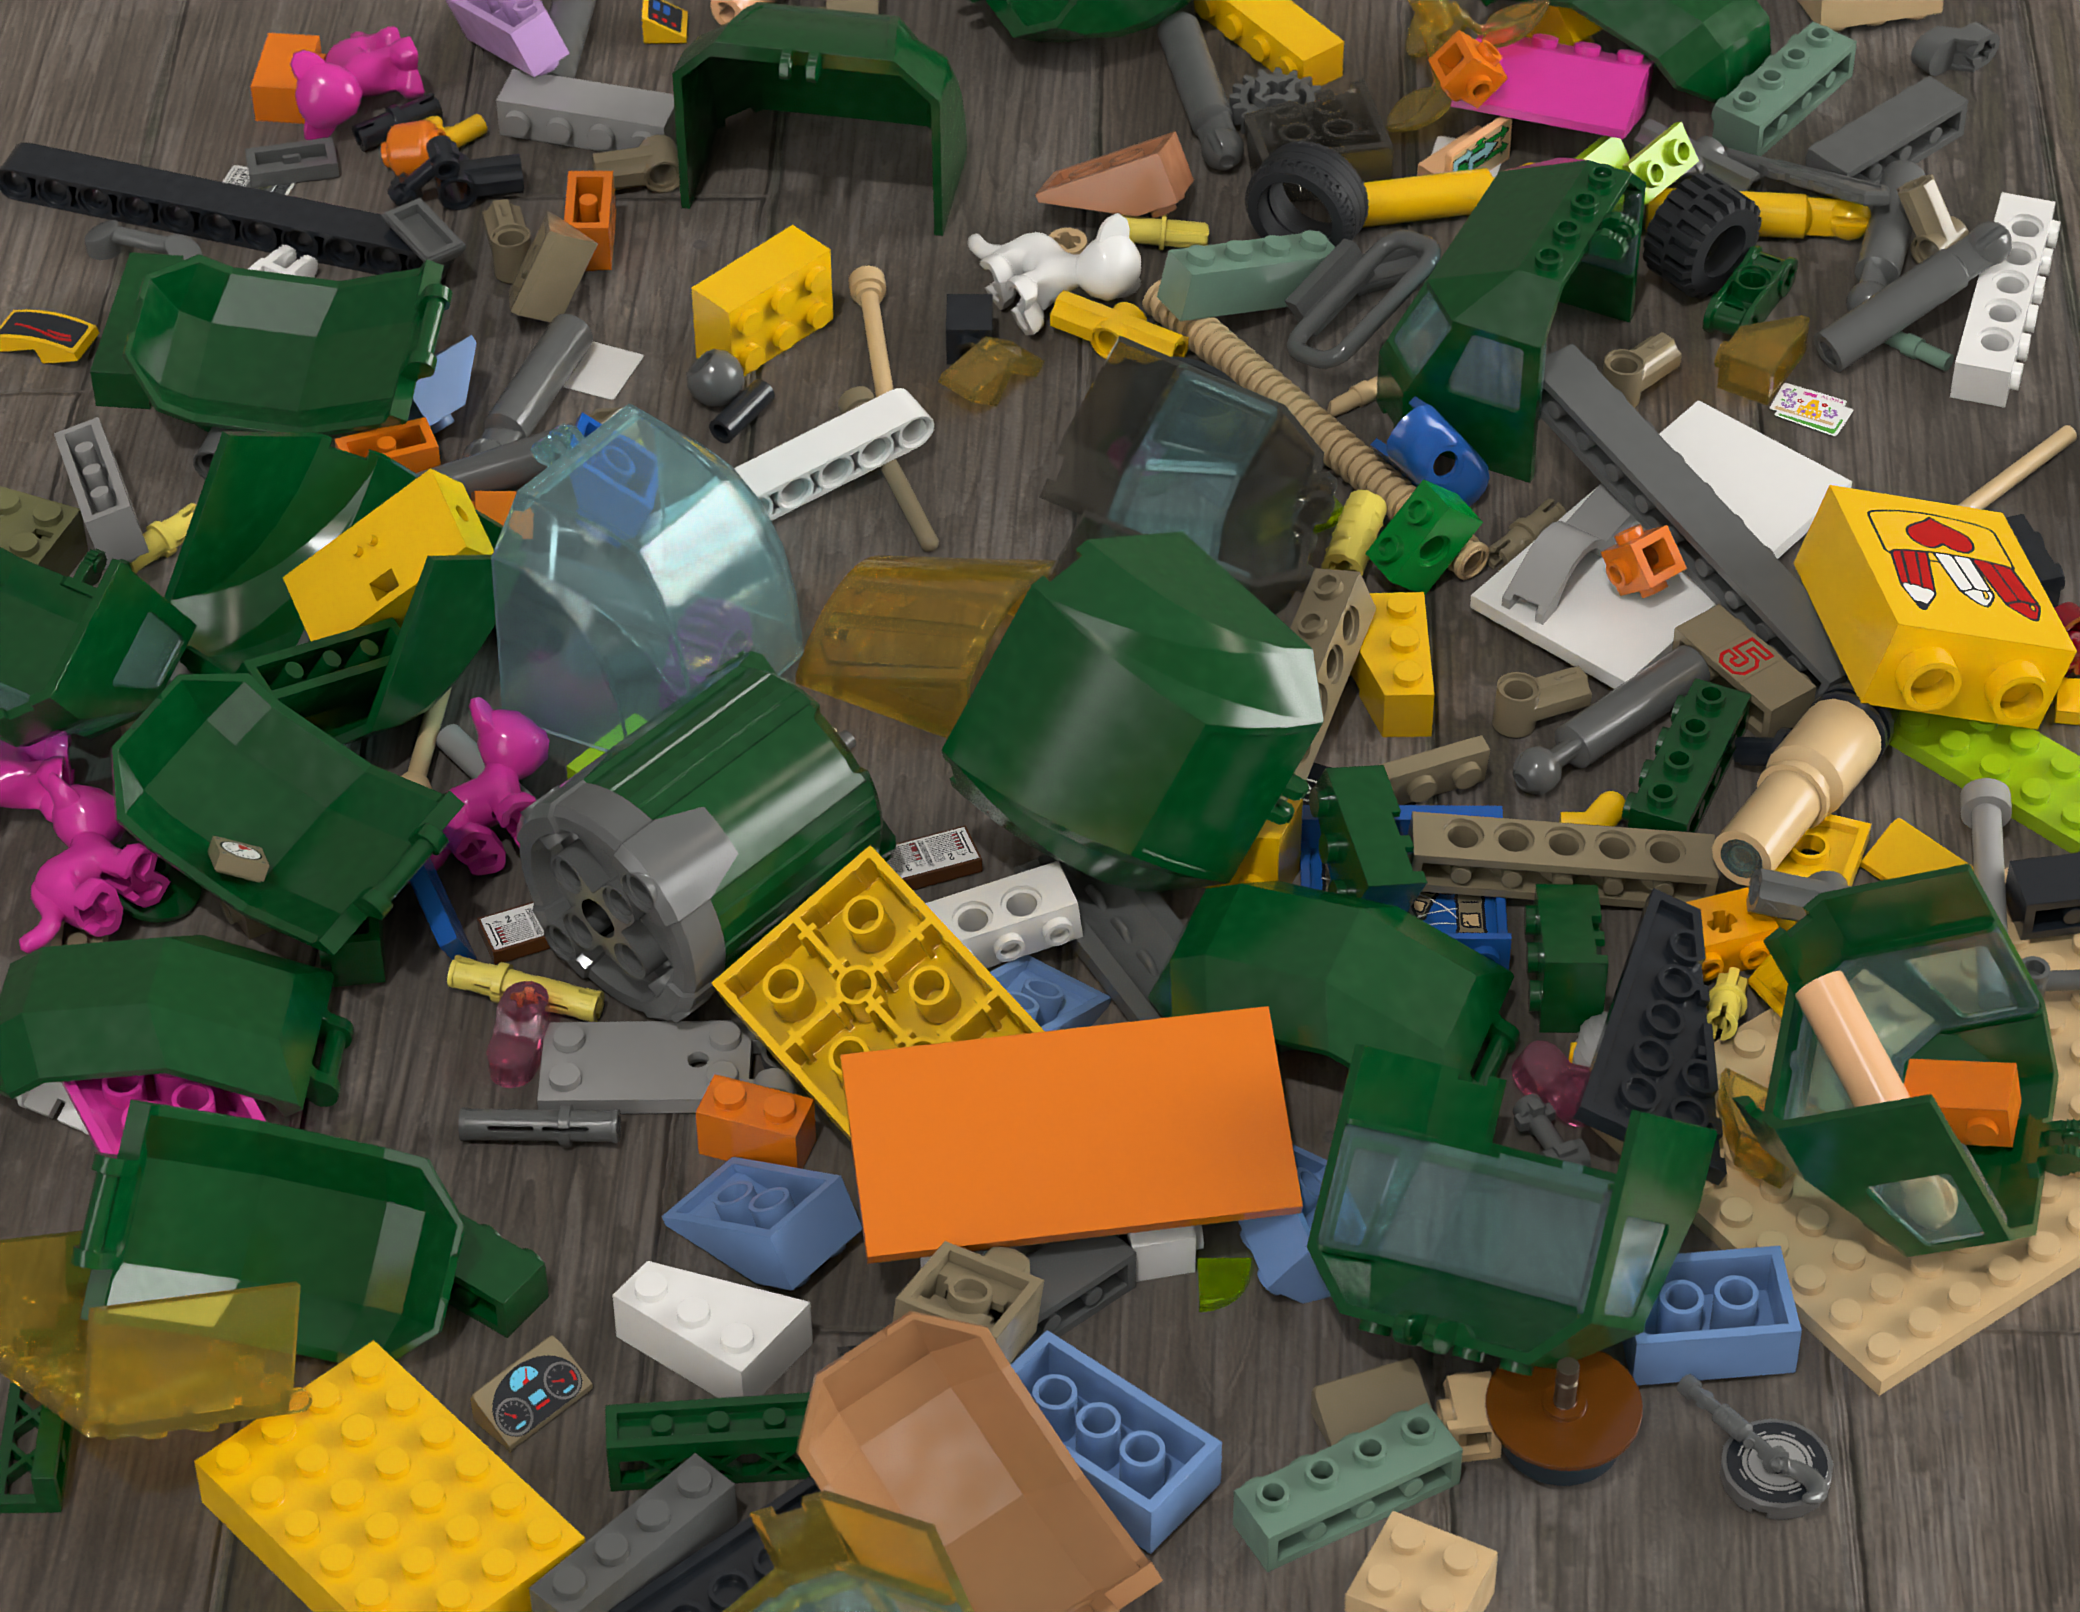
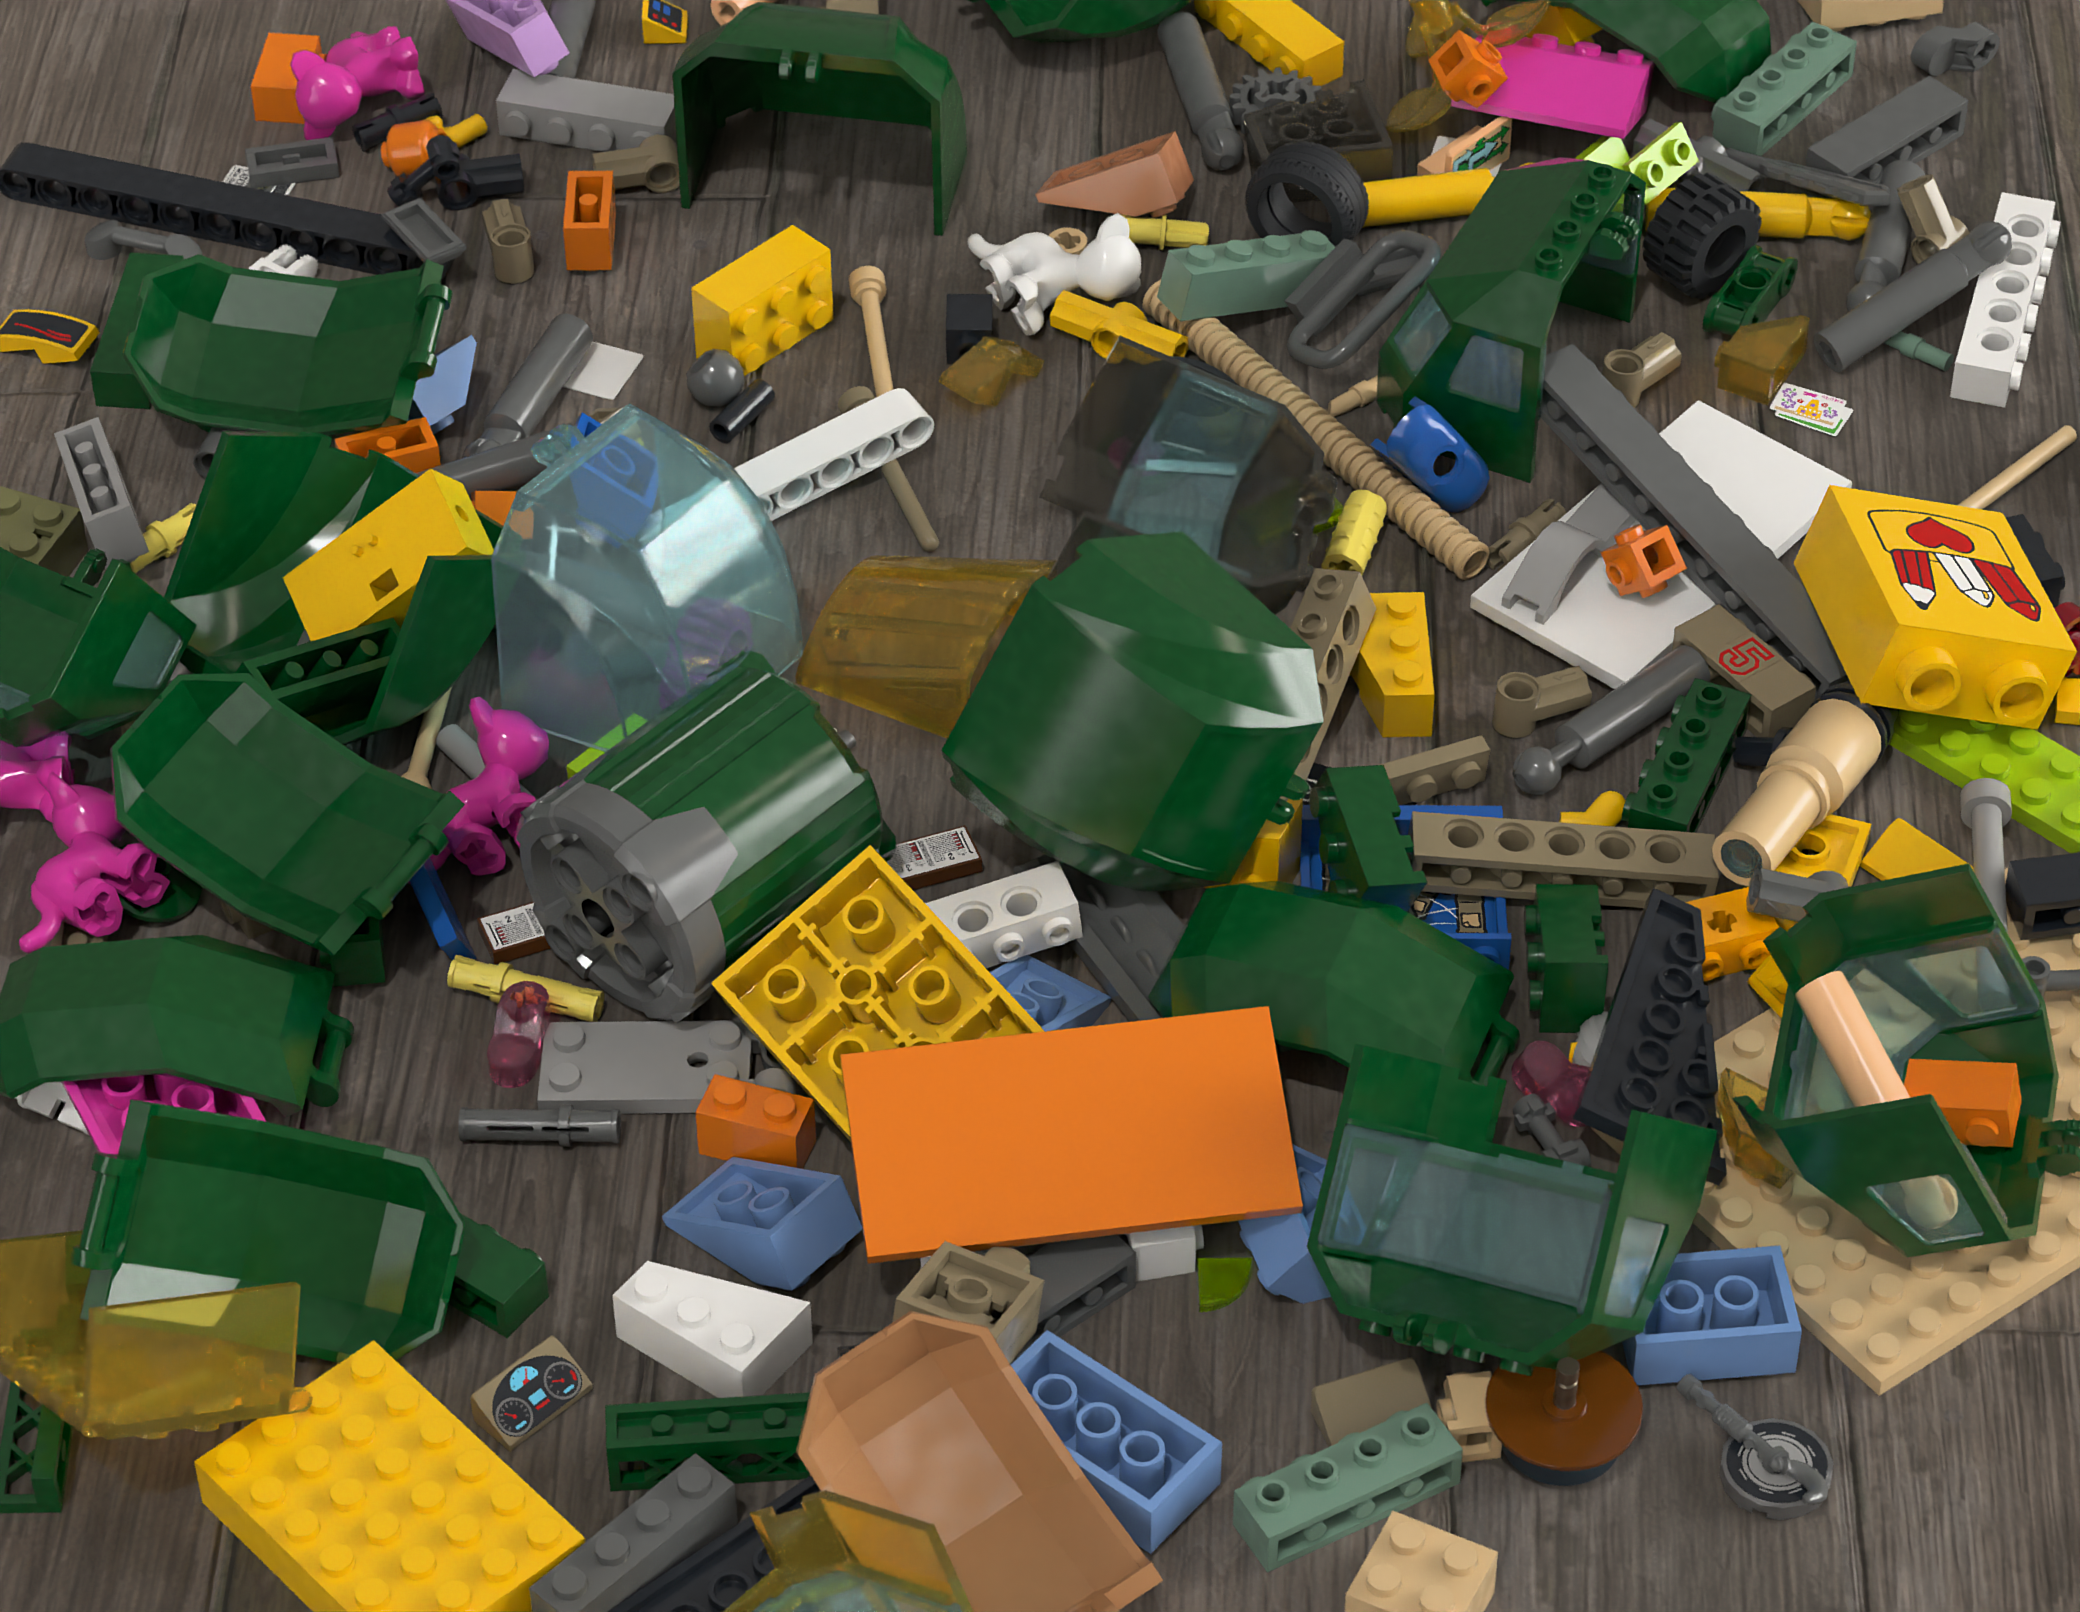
(238, 859): dark tan tile -> none
(550, 270): dark tan slope -> none
(1424, 537): green brick -> none
(1727, 1003): light yellow axle -> none

